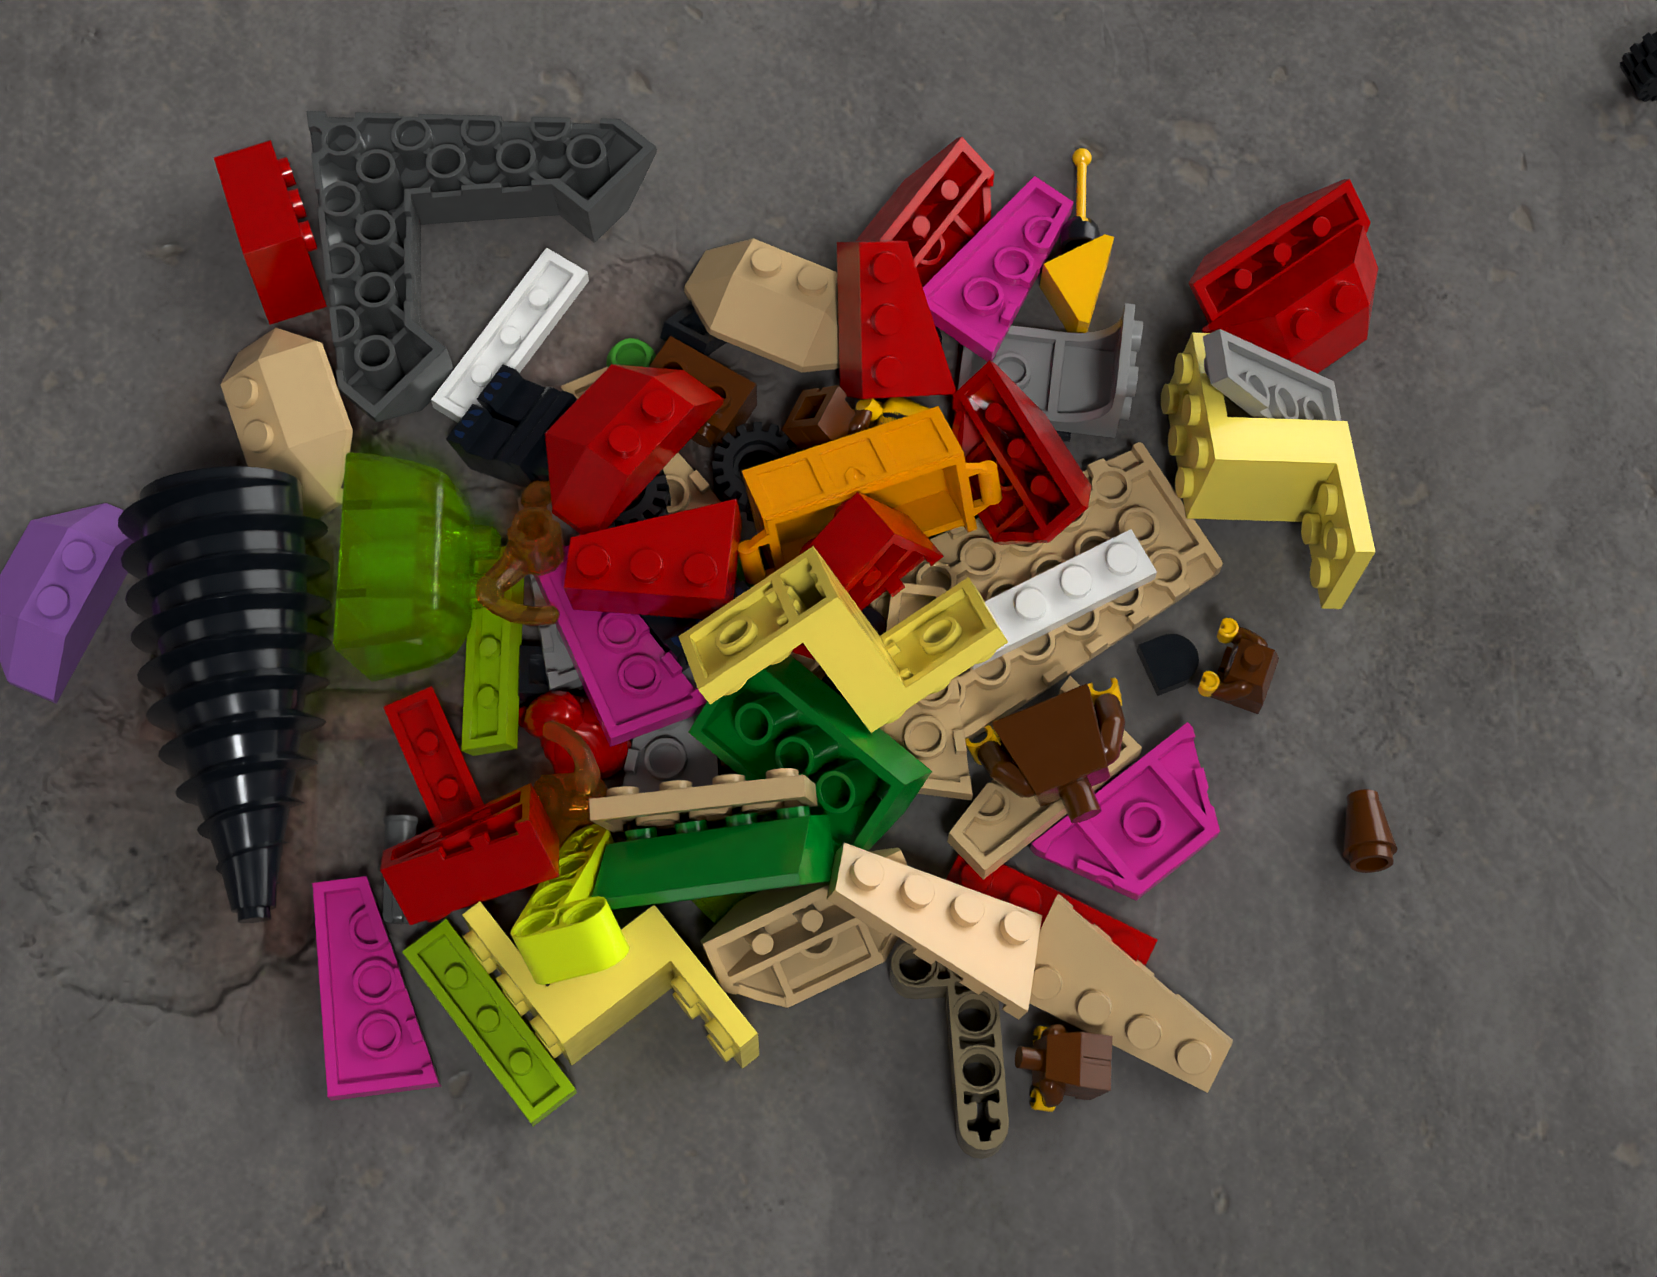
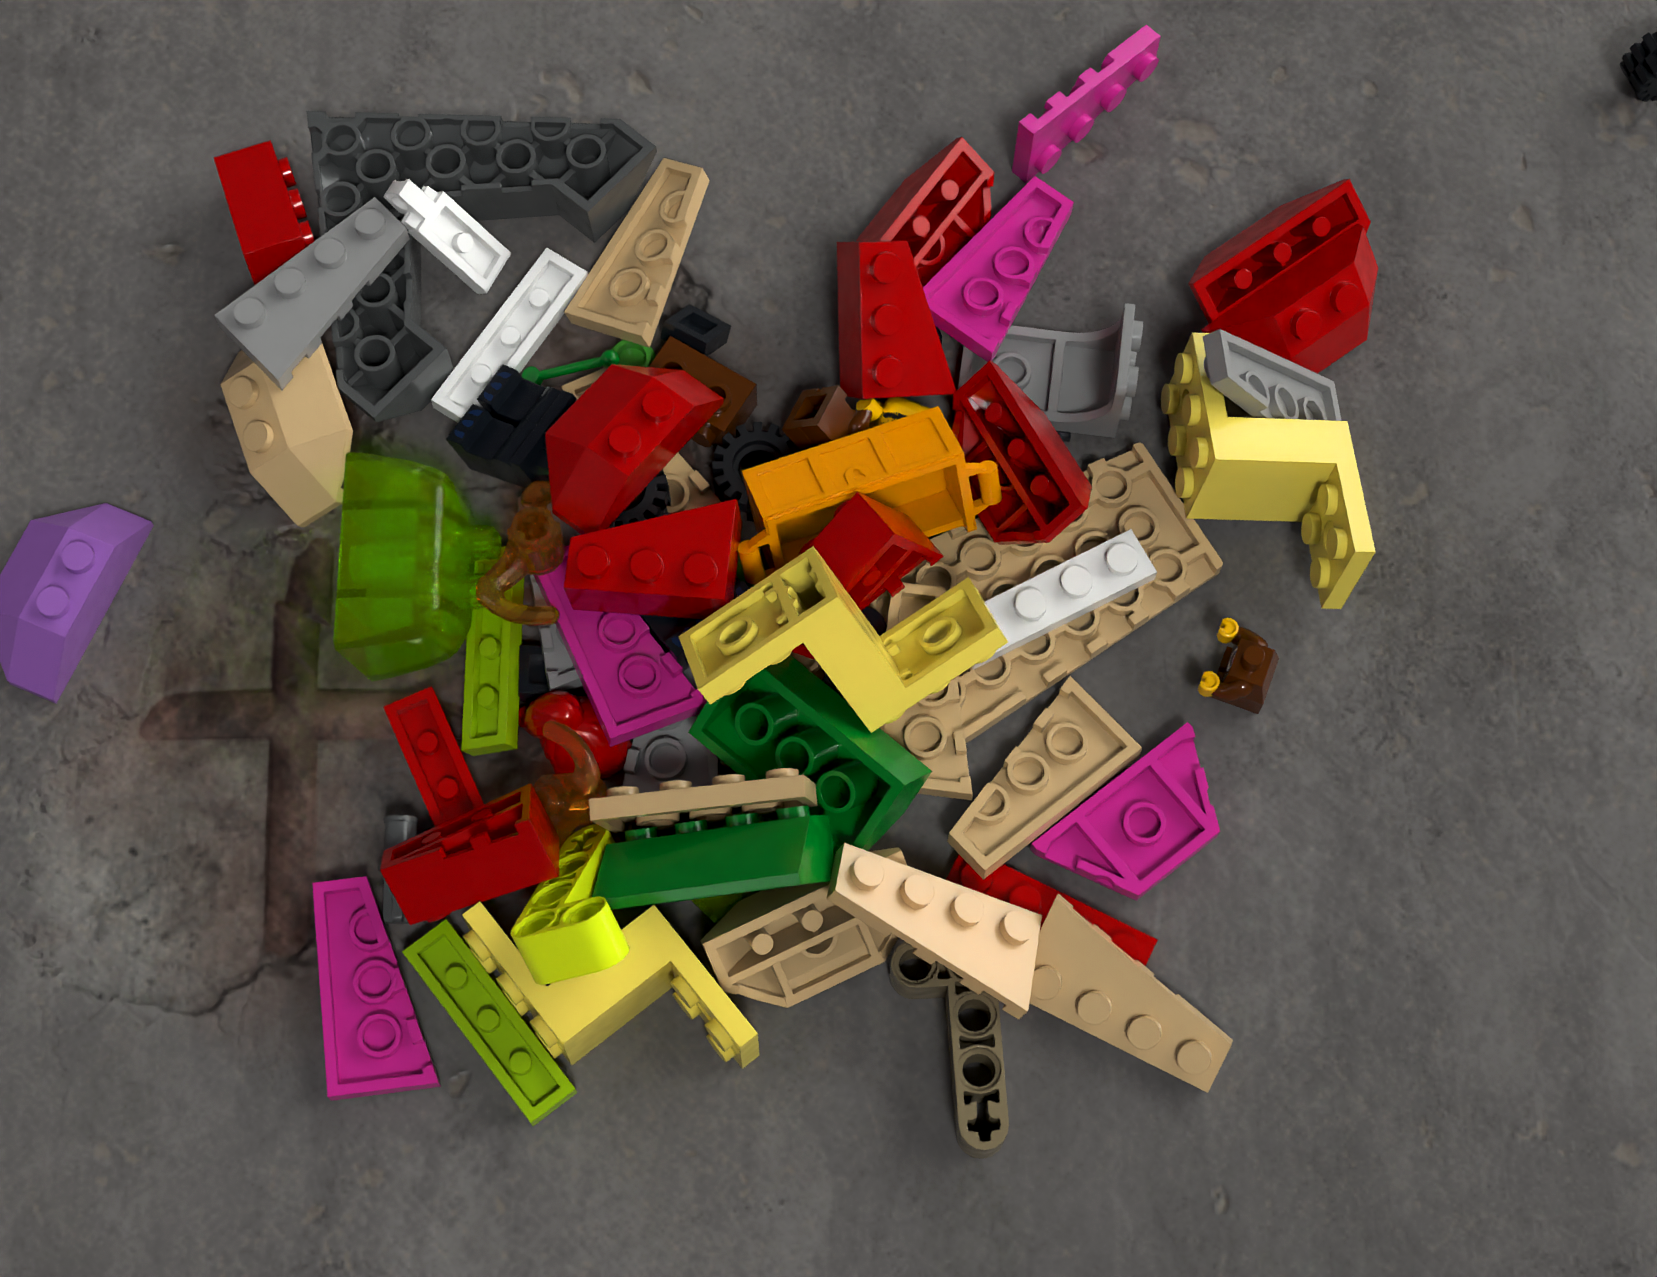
(231, 651): black cone -> none
(300, 300): none -> light grey wing
(449, 233): none -> white hinge
(607, 358): none -> green hinge
(639, 264): none -> tan wing
(769, 304): tan wedge -> none
(1057, 748): reddish brown torso -> none
(1066, 1065): reddish brown piece -> none
(1072, 117): none -> dark pink wing
(1074, 282): yellow slope -> none
(1079, 228): hinge -> none
(1169, 661): black tile -> none
(1367, 833): reddish brown cone -> none

